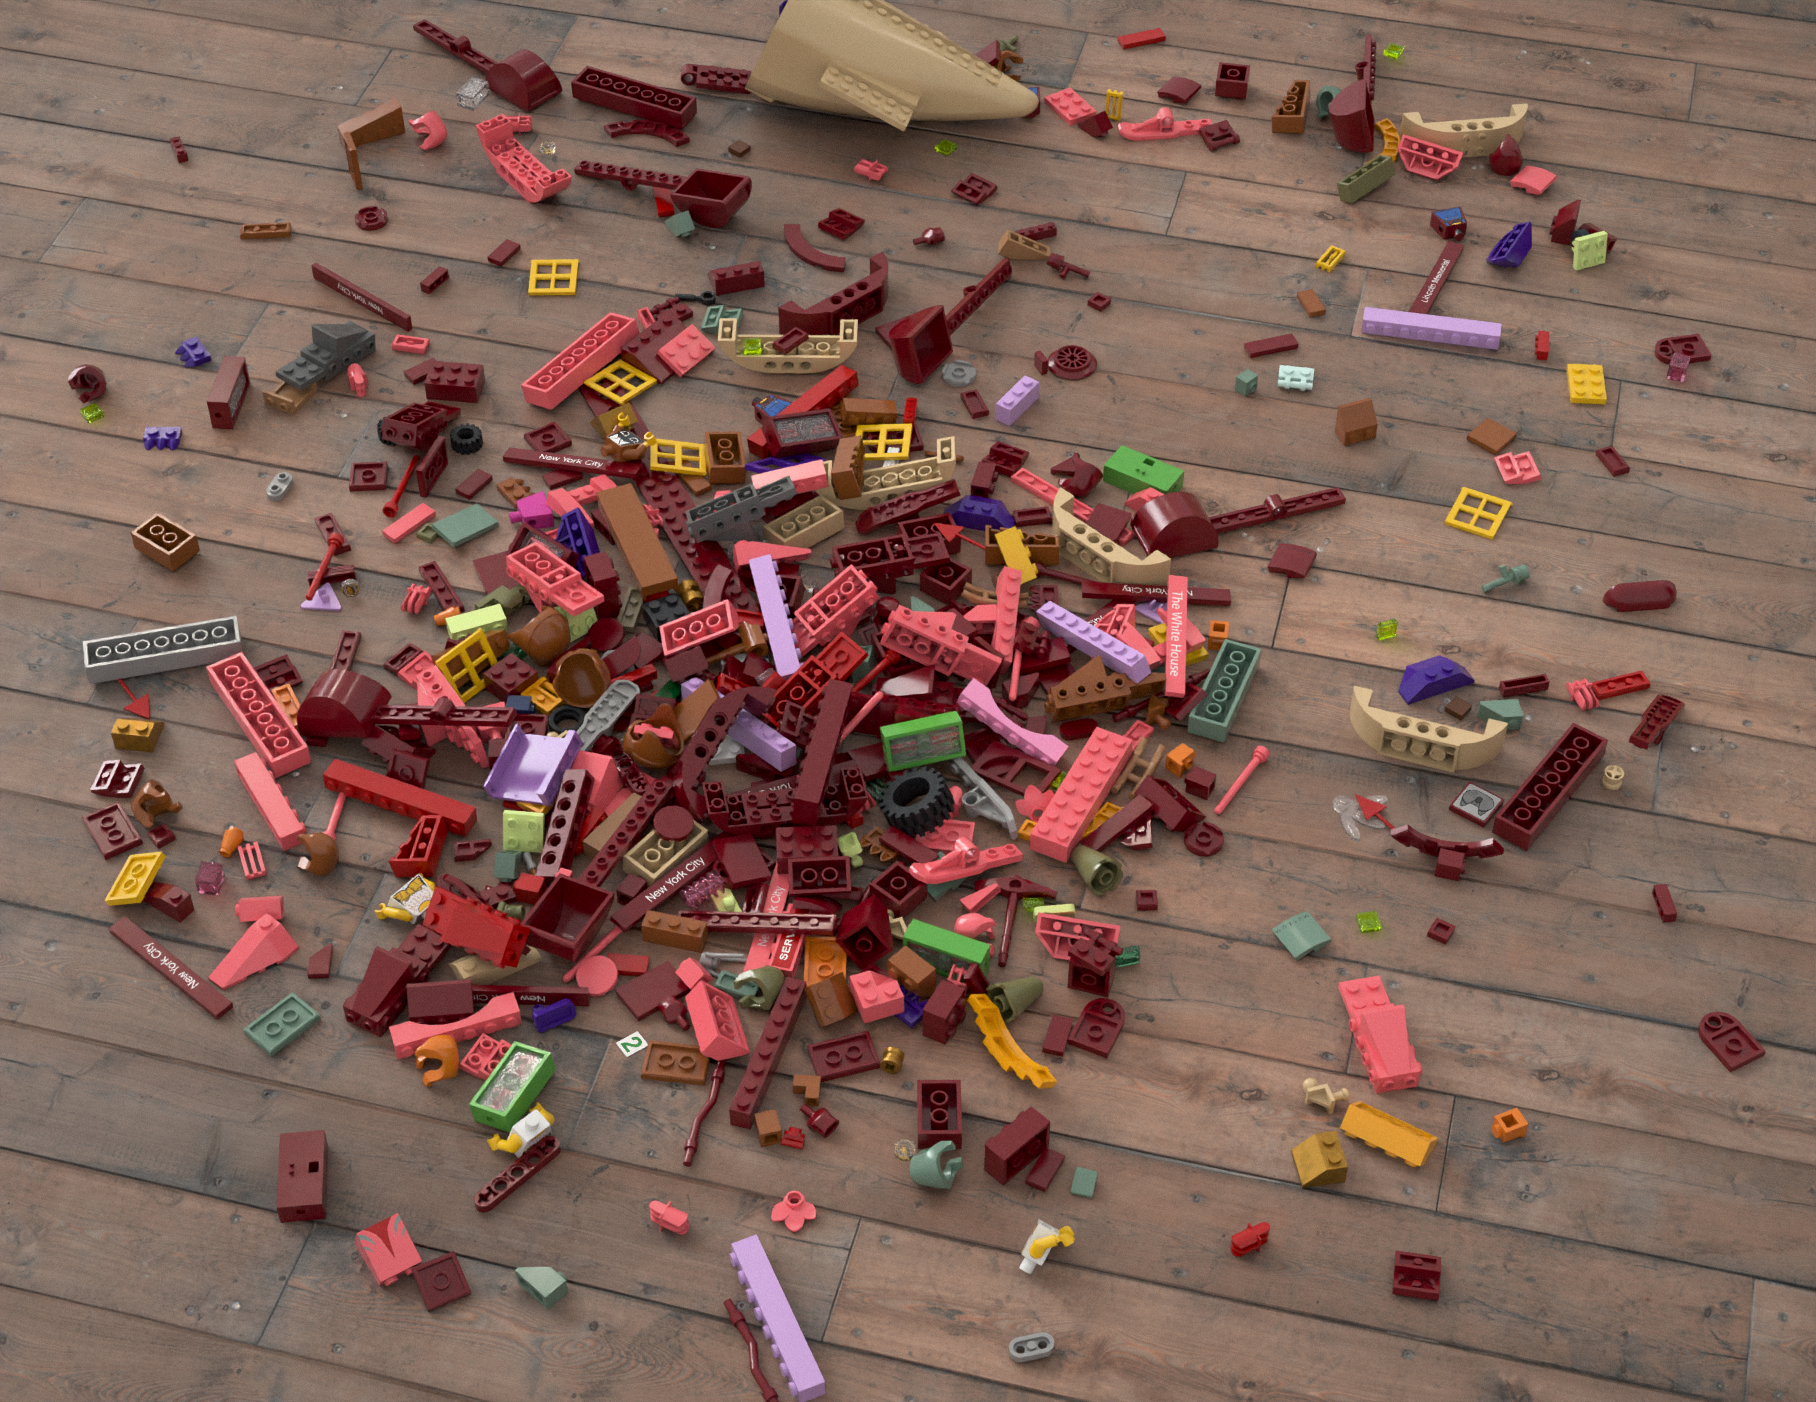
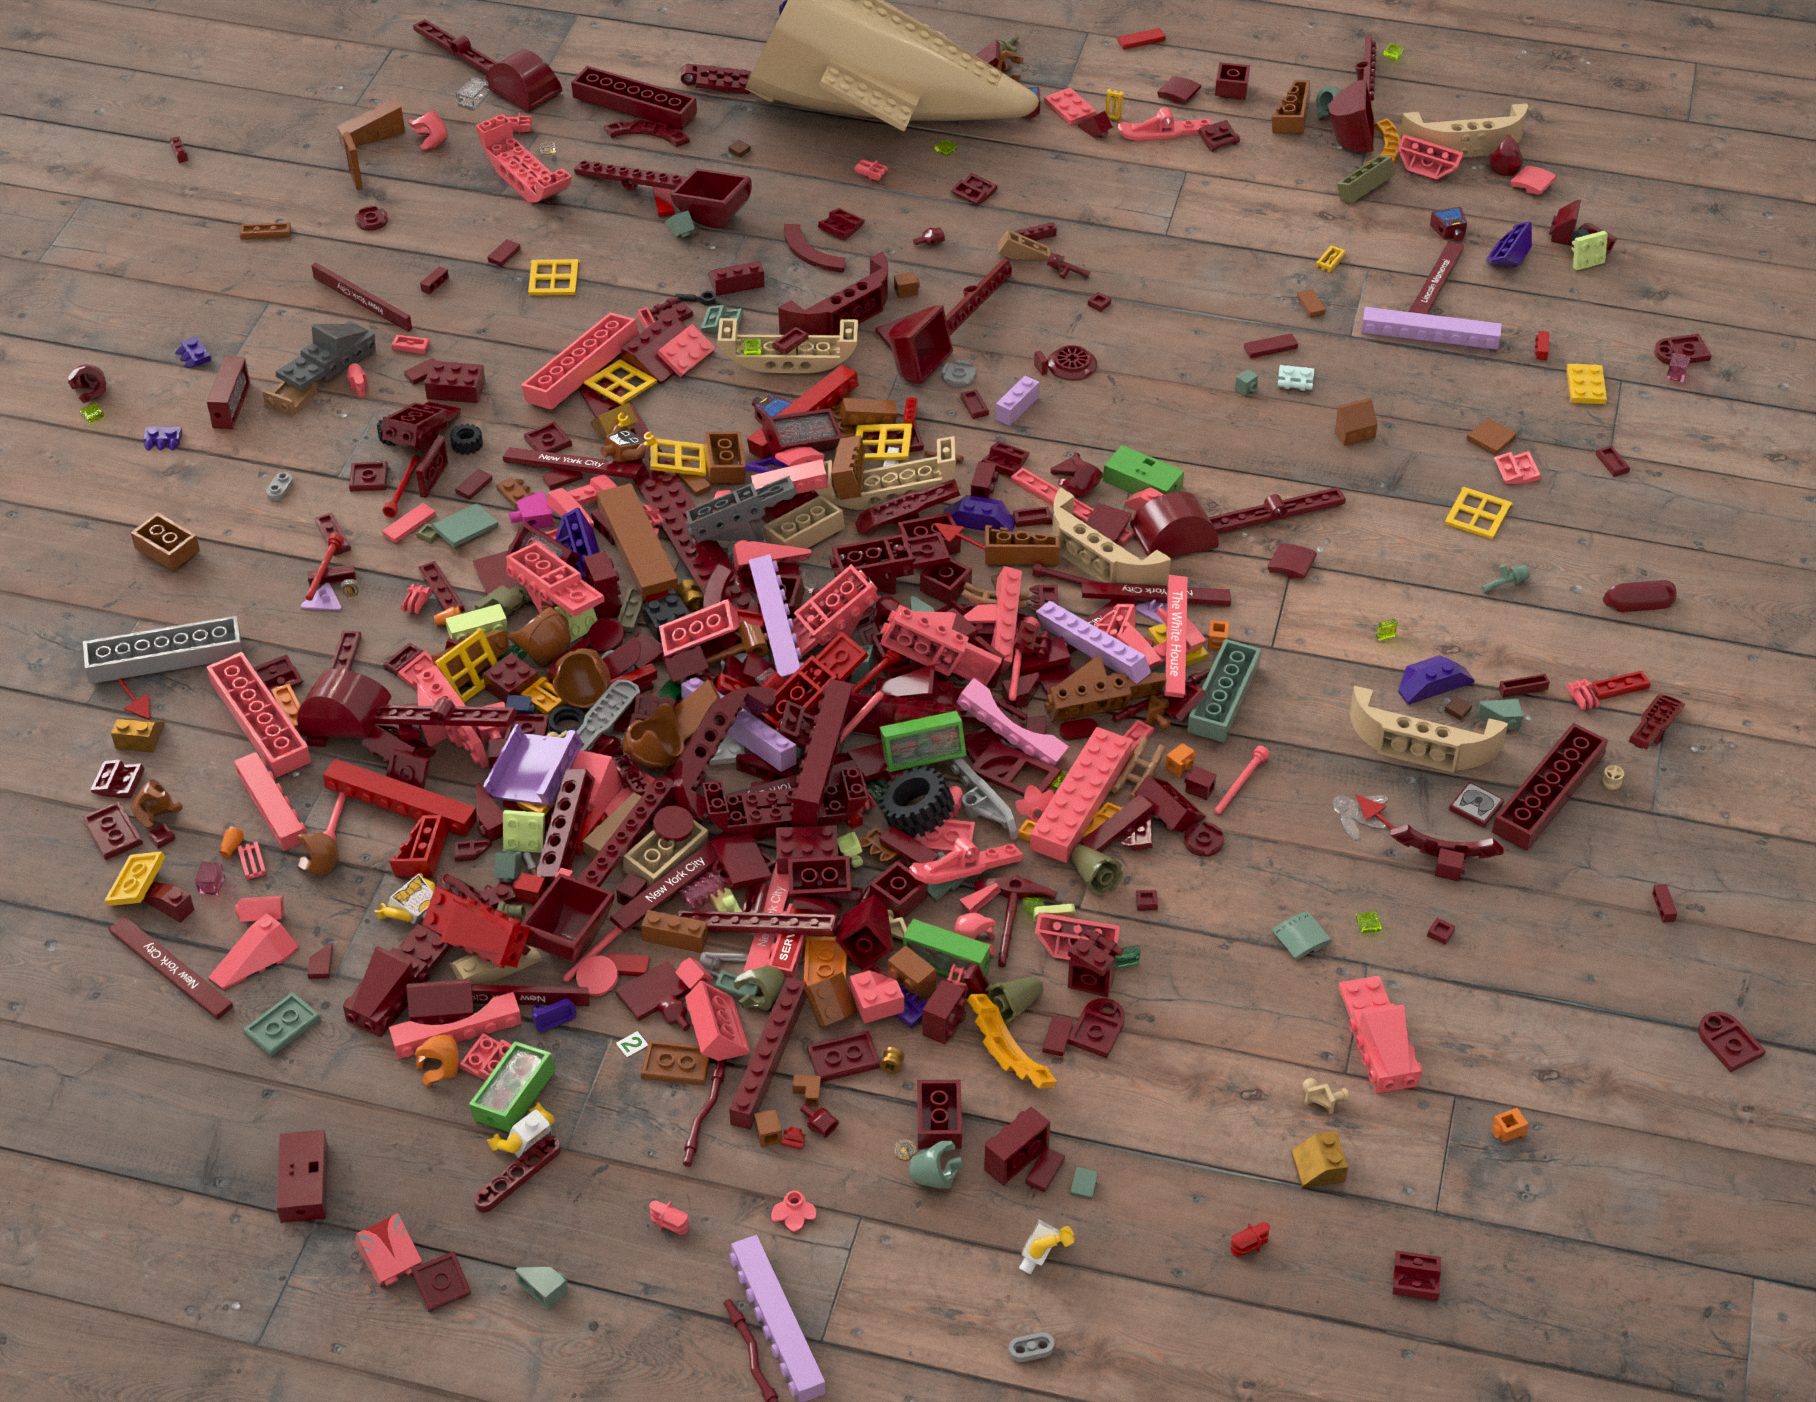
(489, 815): none -> dark red slope
(665, 735): coral plate -> none
(799, 455): none -> coral slope
(906, 285): none -> dark orange brick
(1016, 554): yellow brick -> none
(1388, 1133): light orange slope -> none

